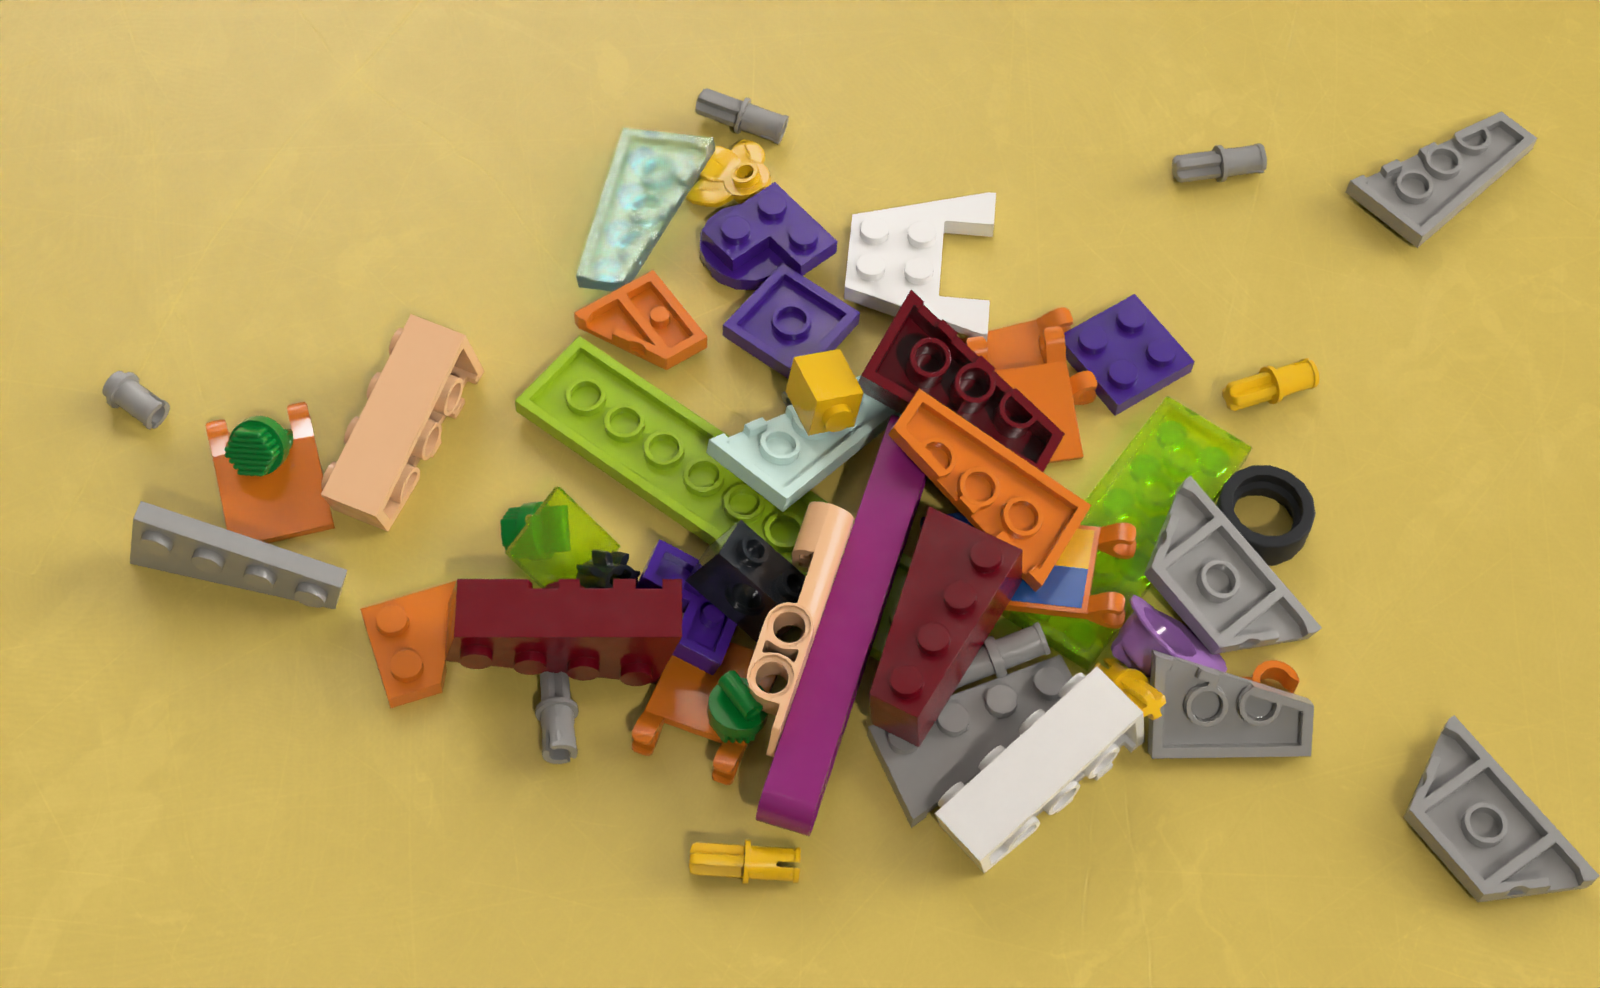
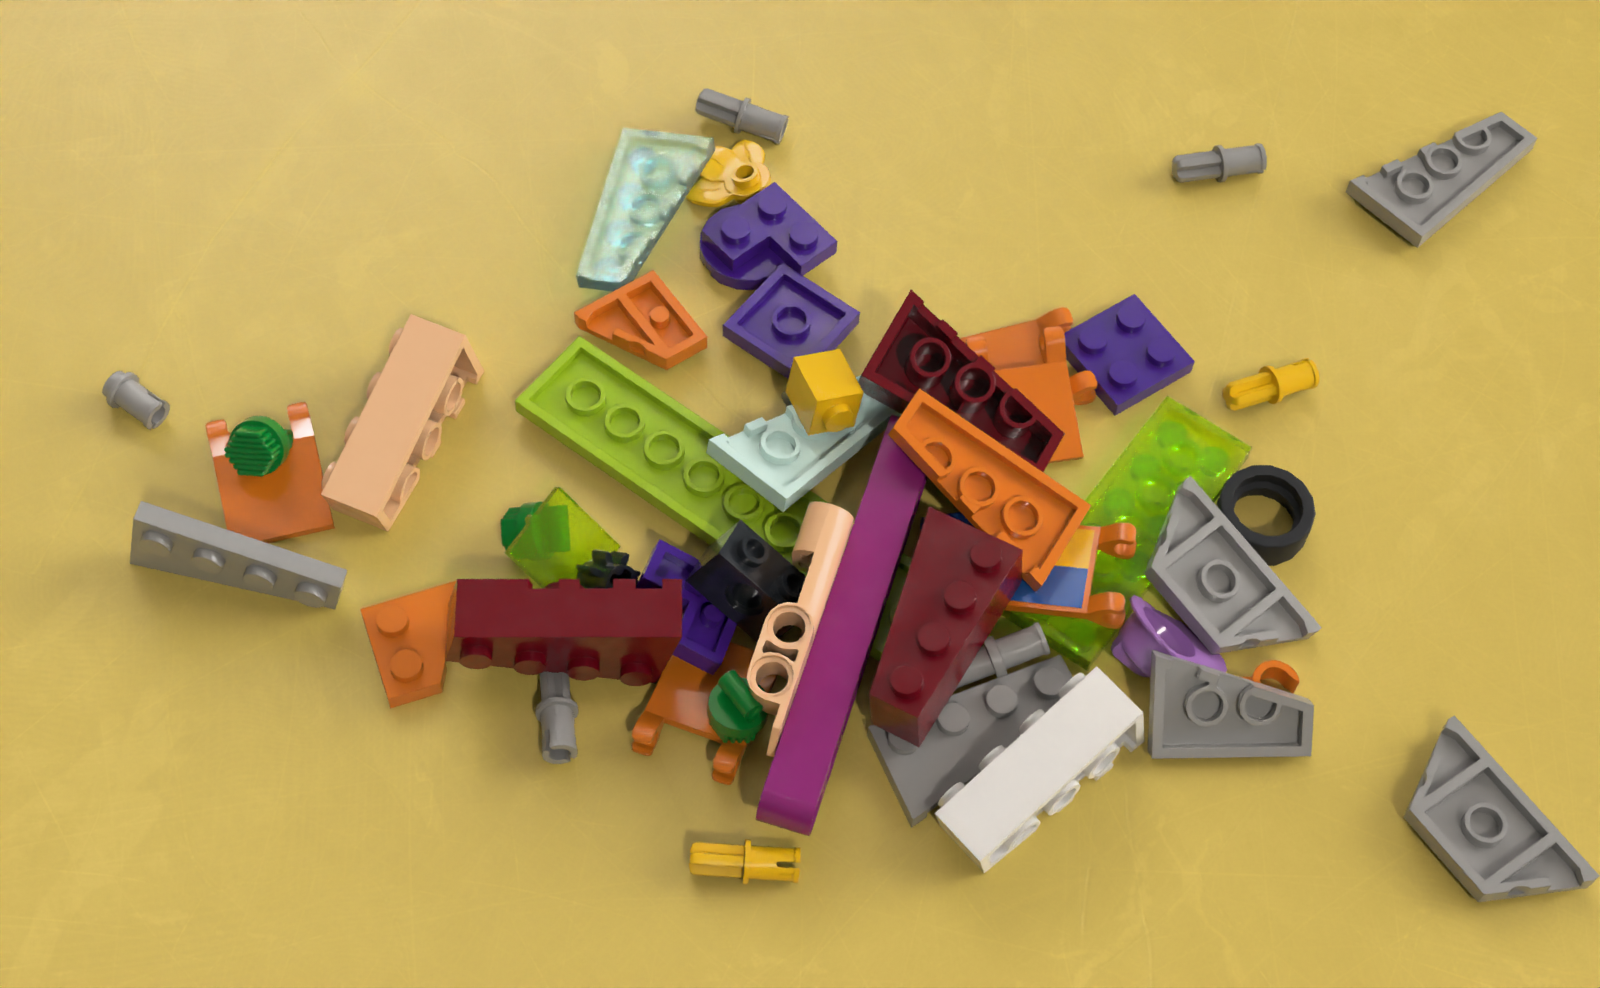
(903, 252): white wing -> none
(1135, 686): yellow axle -> none

